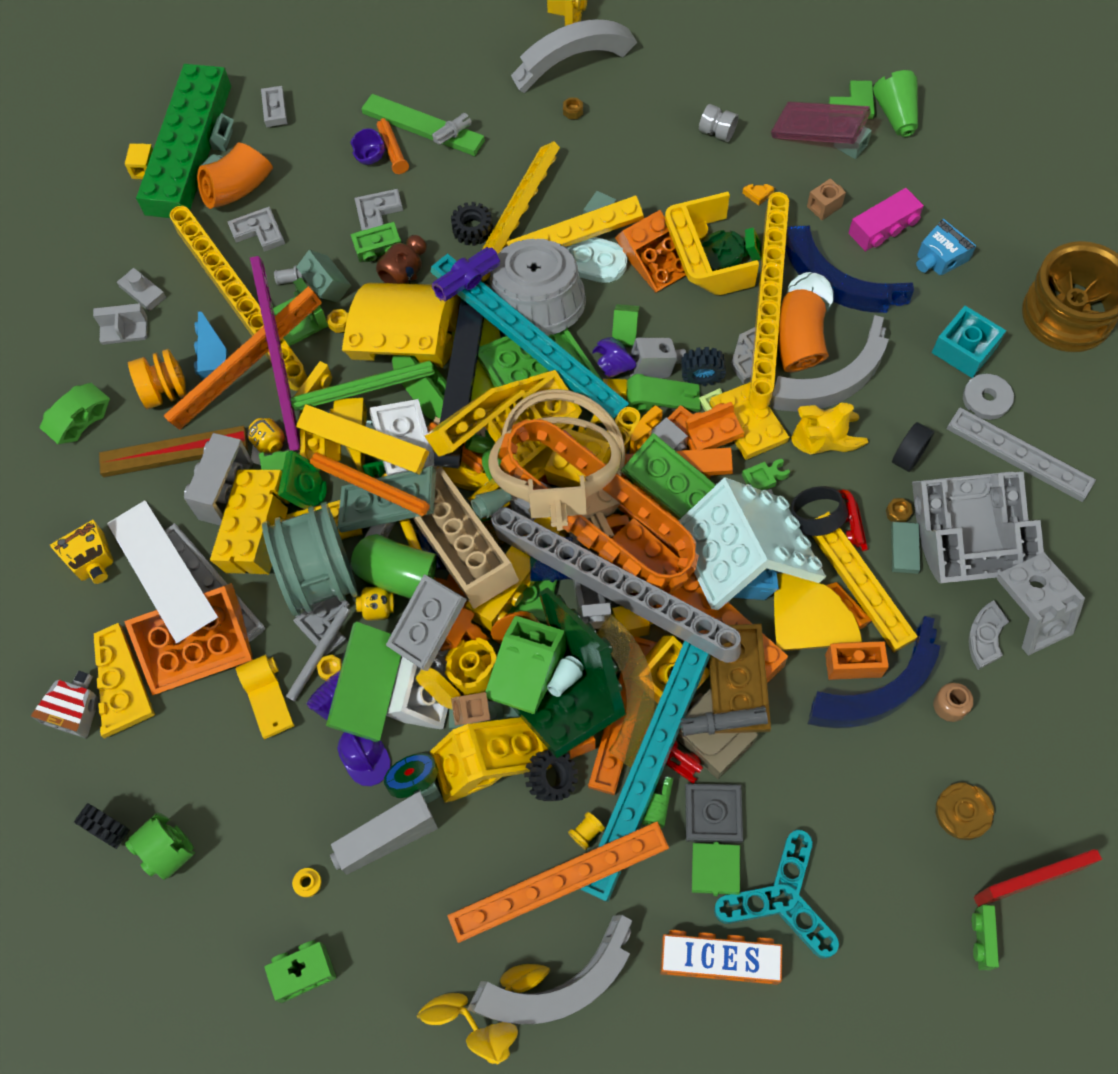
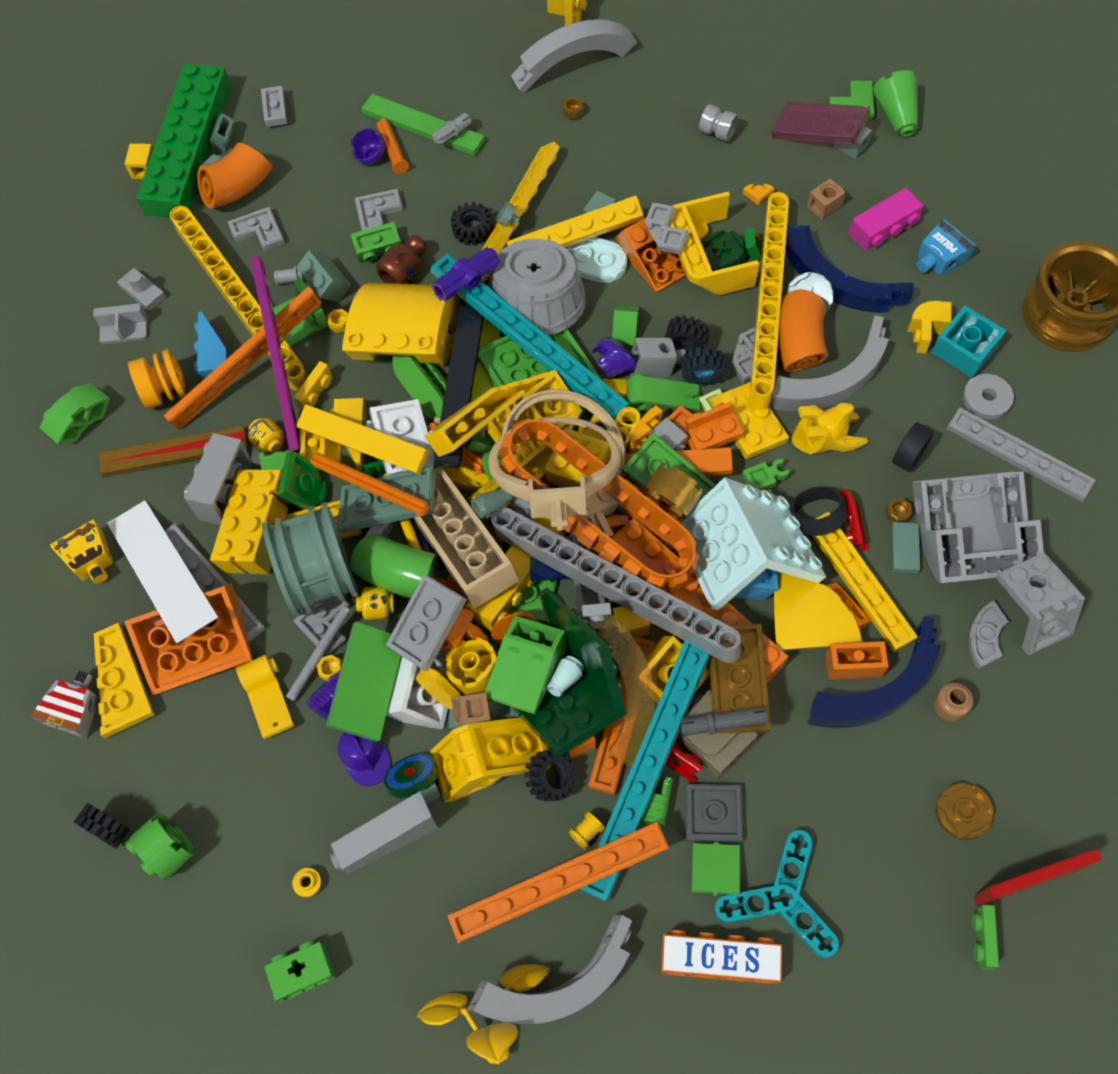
(362, 385): bright green axle -> none
(506, 215): none -> sand green tile
(666, 238): none -> light grey tile
(673, 491): none -> pearl gold brick
(688, 333): none -> black tyre
(929, 319): none -> yellow brick

